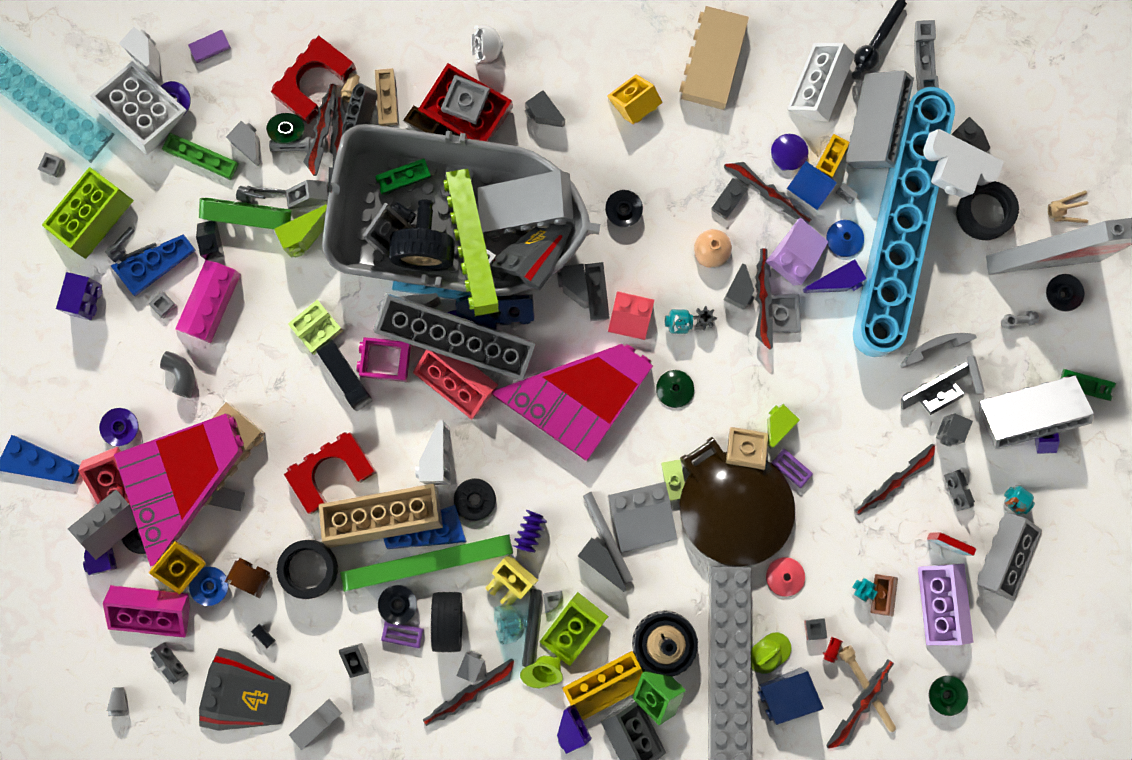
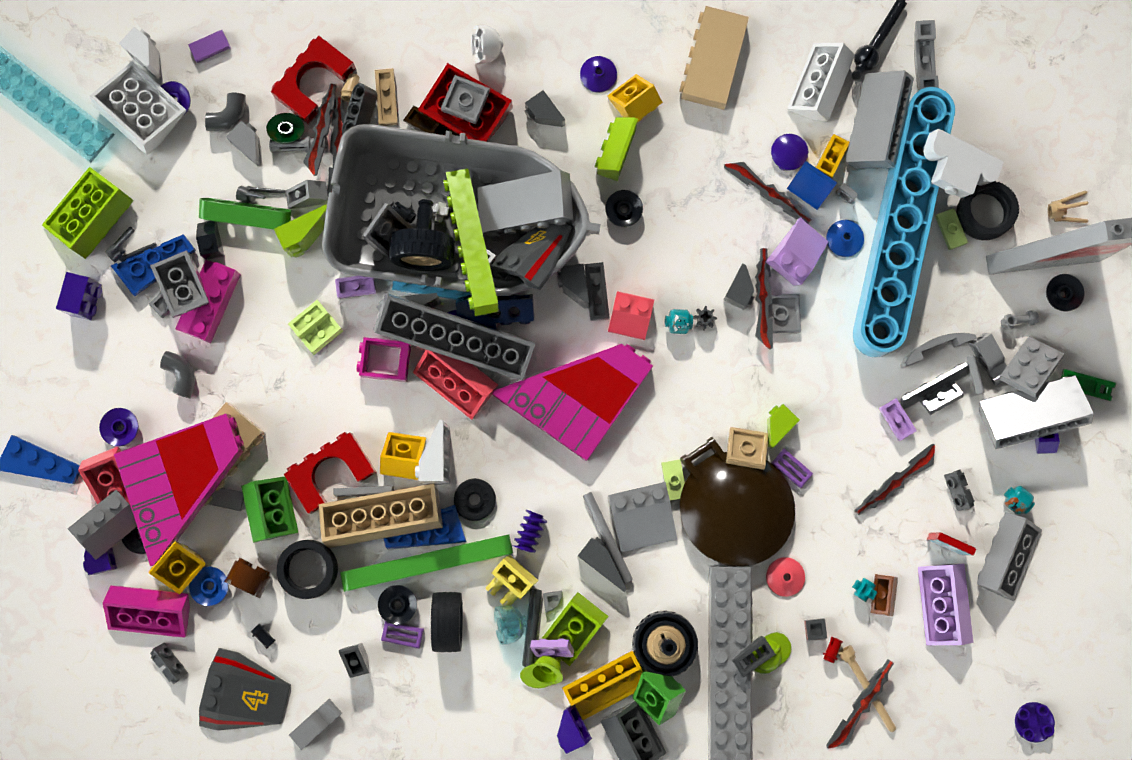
(50, 164): light grey tile -> none
(117, 702): light grey cone -> none
(180, 283): none -> light grey slope
(200, 156): bright green tile -> none
(229, 116): none -> dark grey cylinder
(269, 509): none -> bright green slope
(344, 376): black beam -> none
(354, 286): none -> lavender plate
(361, 491): none -> light grey tile
(401, 455): none -> yellow slope
(403, 176): green plate -> none
(439, 212): none -> white plate
(469, 694): dark grey sword -> none
(470, 666): light grey brick -> none
(552, 648): none -> lavender plate
(598, 82): none -> dark purple dish
(616, 147): none -> lime slope
(675, 398): dark green dish -> none
(712, 248): light nougat cylinder -> none
(729, 198): dark grey plate -> none
(754, 646): none -> dark grey slope
(790, 696): dark blue slope -> none
(840, 280): dark purple slope -> none
(897, 419): none -> lavender plate
(951, 229): none -> yellowish green plate
(954, 430): dark grey brick -> none
(957, 695): dark green dish -> none
(972, 134): dark grey slope -> none
(989, 356): none -> light grey piece
(1031, 366): none -> light grey plate
(1034, 722): none -> dark purple dish

